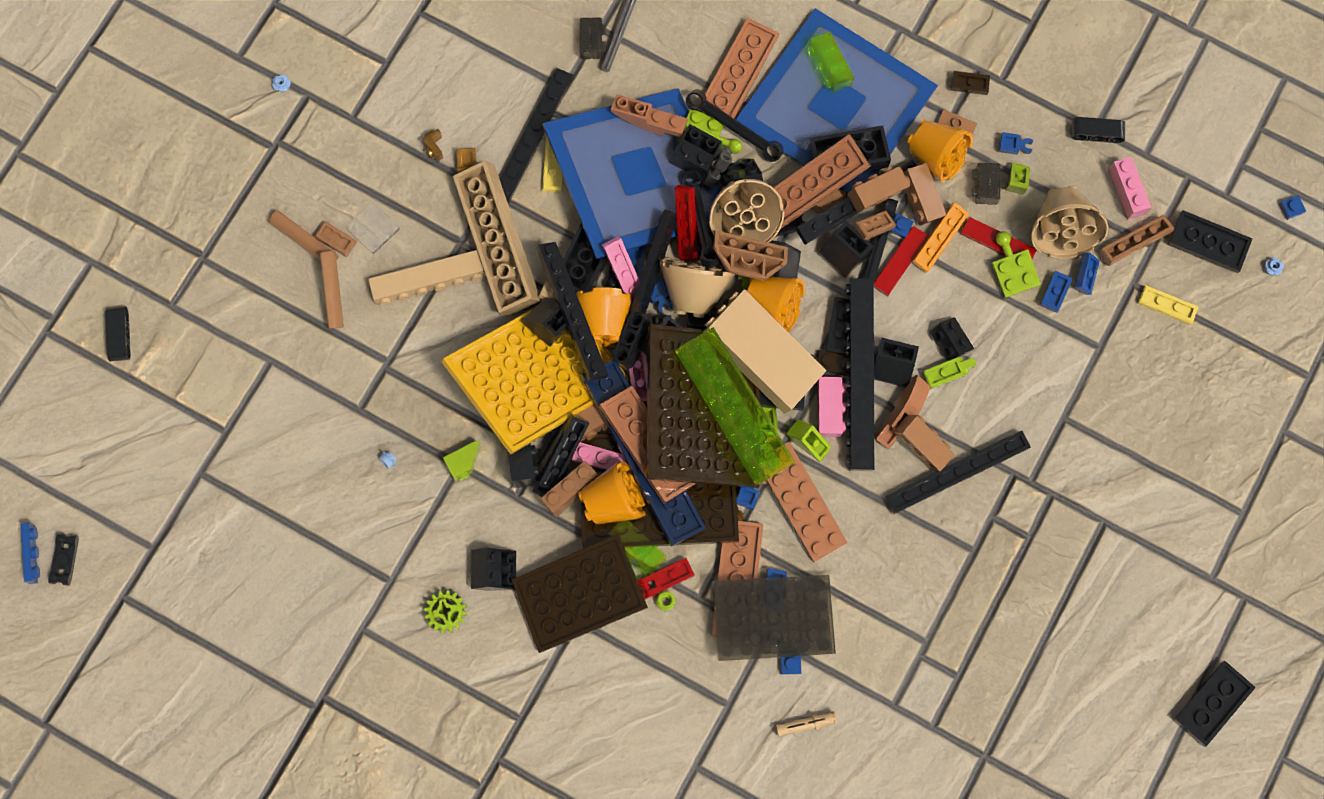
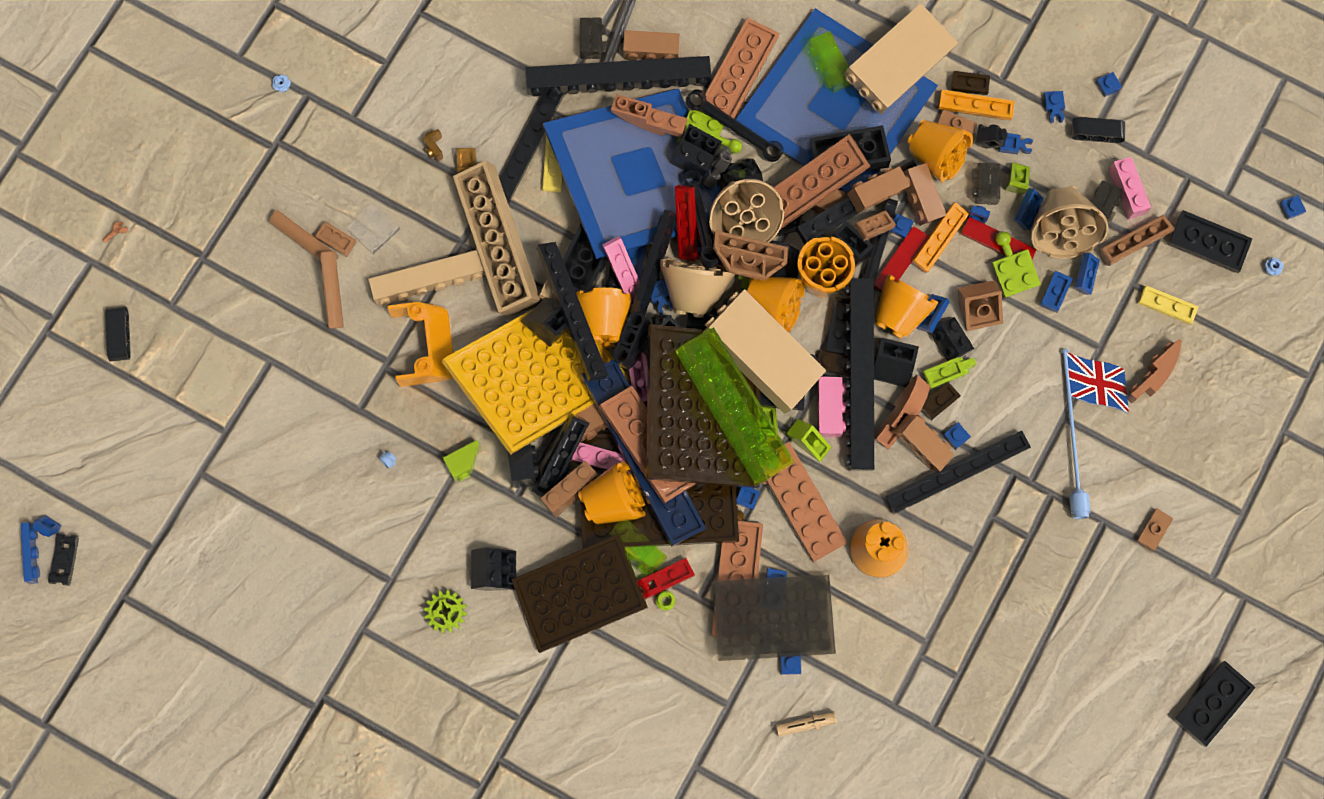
(46, 526): none -> blue plate
(116, 229): none -> nougat hand
(438, 338): none -> light orange windscreen
(618, 75): none -> black brick
(650, 45): none -> medium nougat brick
(825, 265): none -> light orange cone
(870, 556): none -> light orange cone
(900, 59): none -> tan brick
(902, 307): none -> light orange cone
(933, 318): none -> blue plate
(940, 401): none -> dark brown plate
(956, 436): none -> blue plate
(976, 105): none -> light orange plate
(979, 213): none -> blue plate
(981, 305): none -> medium nougat slope
(991, 136): none -> black brick
(1028, 209): none -> blue plate
(1055, 104): none -> blue plate
(1098, 385): none -> flag
(1106, 198): none -> clear smoke brick
(1108, 84): none -> blue plate
(1154, 529): none -> medium nougat plate
(1159, 371): none -> nougat slope

